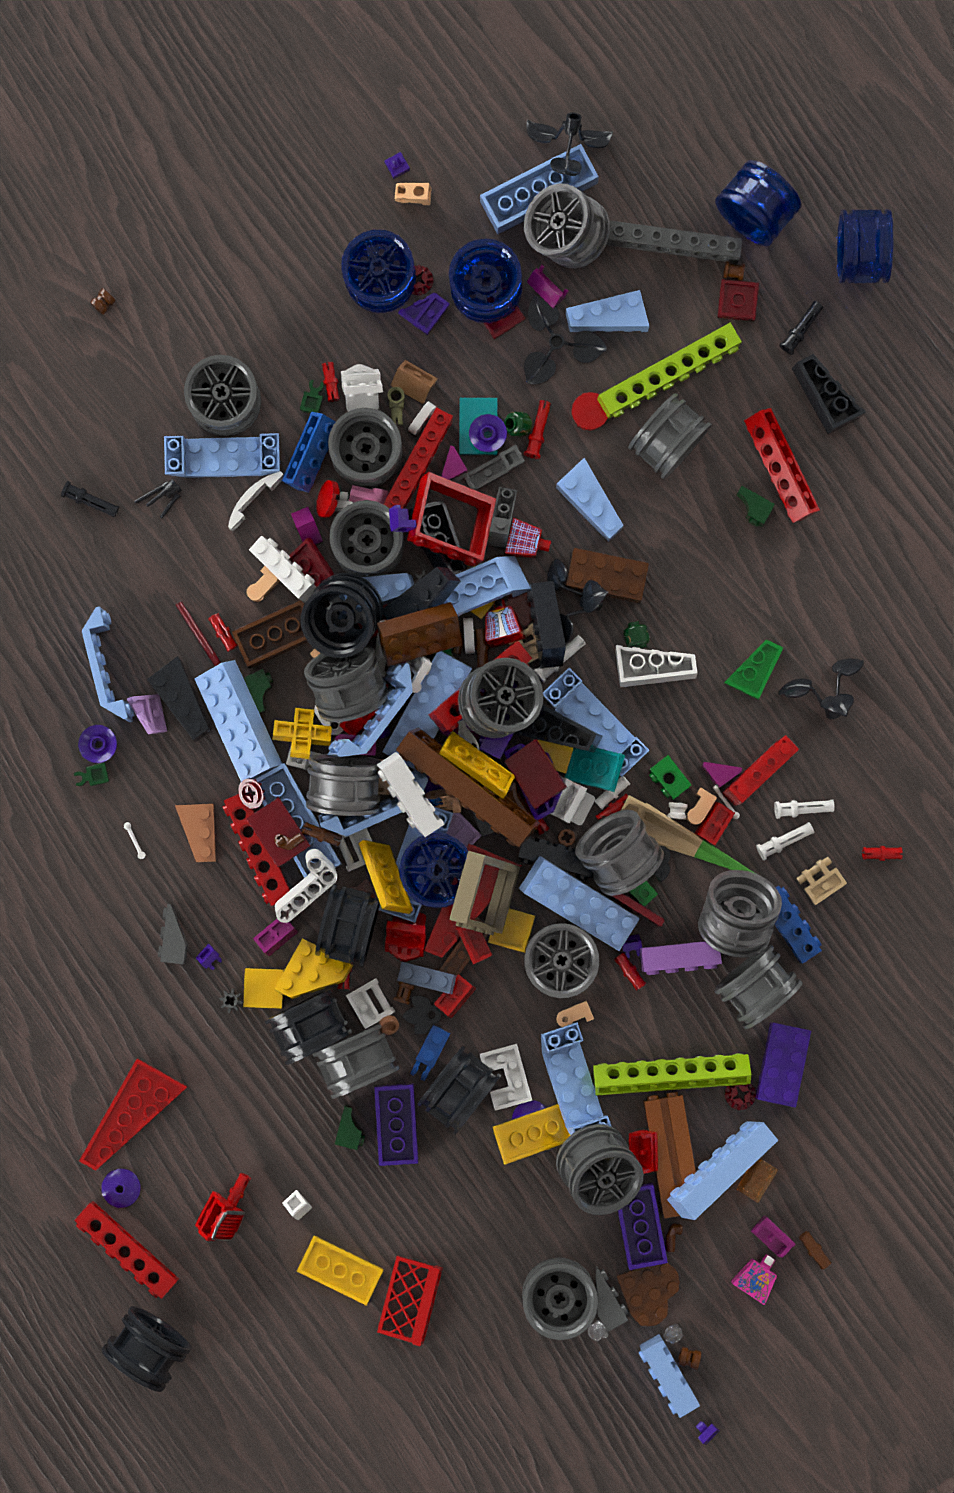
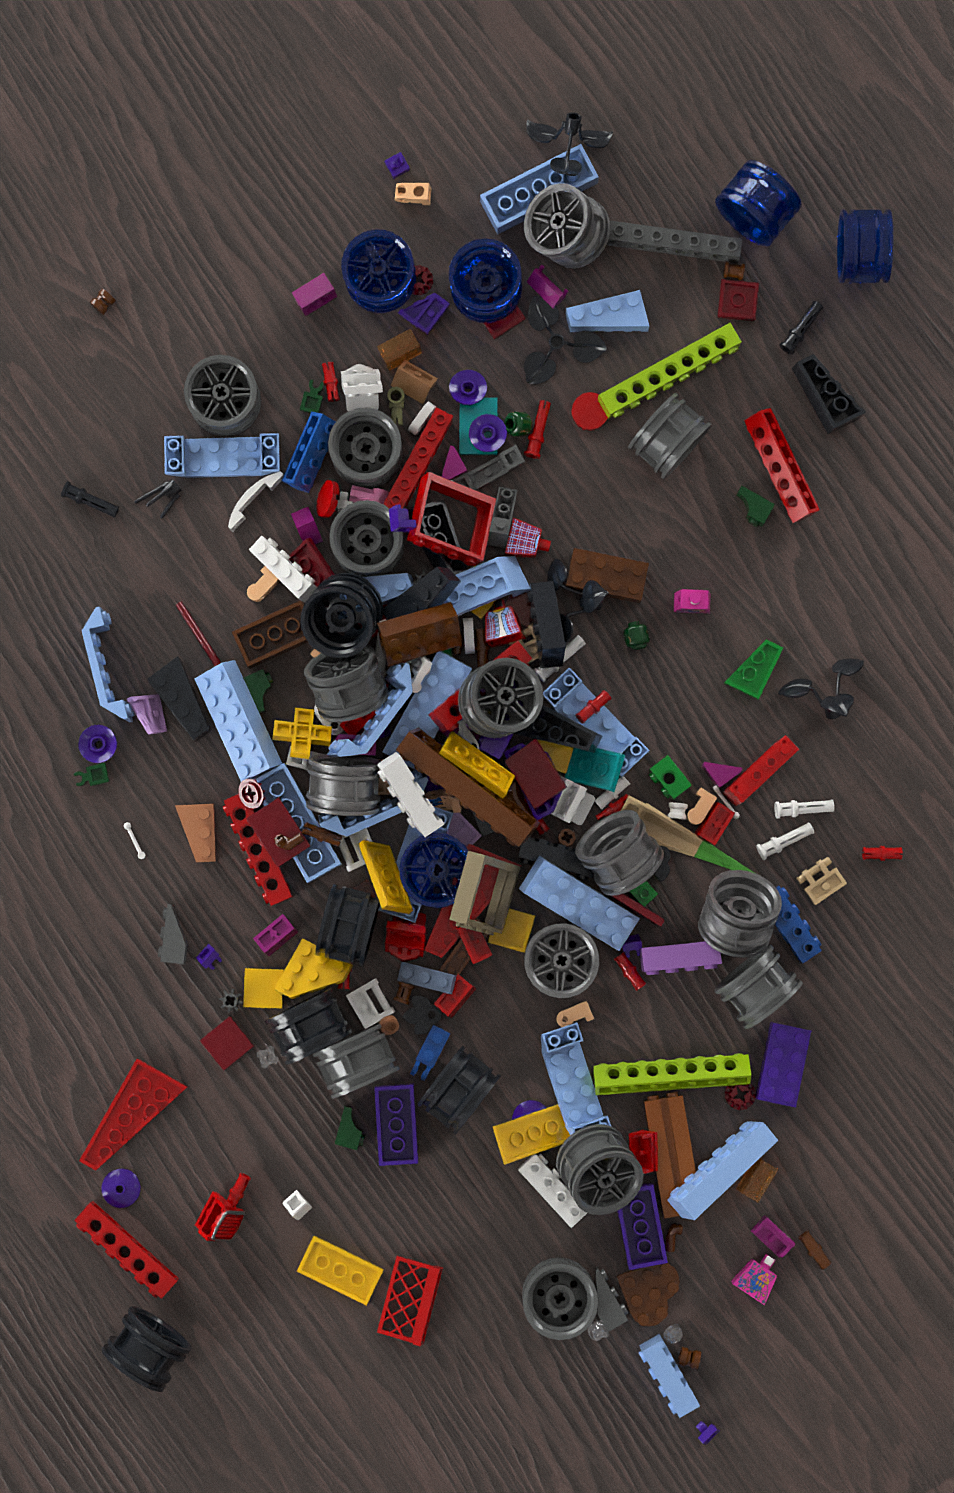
(223, 632): red pin -> none
(226, 1043): none -> dark red tile
(264, 1061): none -> clear plate
(286, 912): white beam -> none
(314, 294): none -> magenta hinge
(399, 349): none -> clear orange hinge
(468, 380): none -> dark purple dish
(517, 1089): white plate -> none
(551, 1188): none -> white brick
(588, 497): light blue wedge -> none
(593, 706): none -> red pin
(653, 666): white wedge -> none
(692, 601): none -> dark pink torso

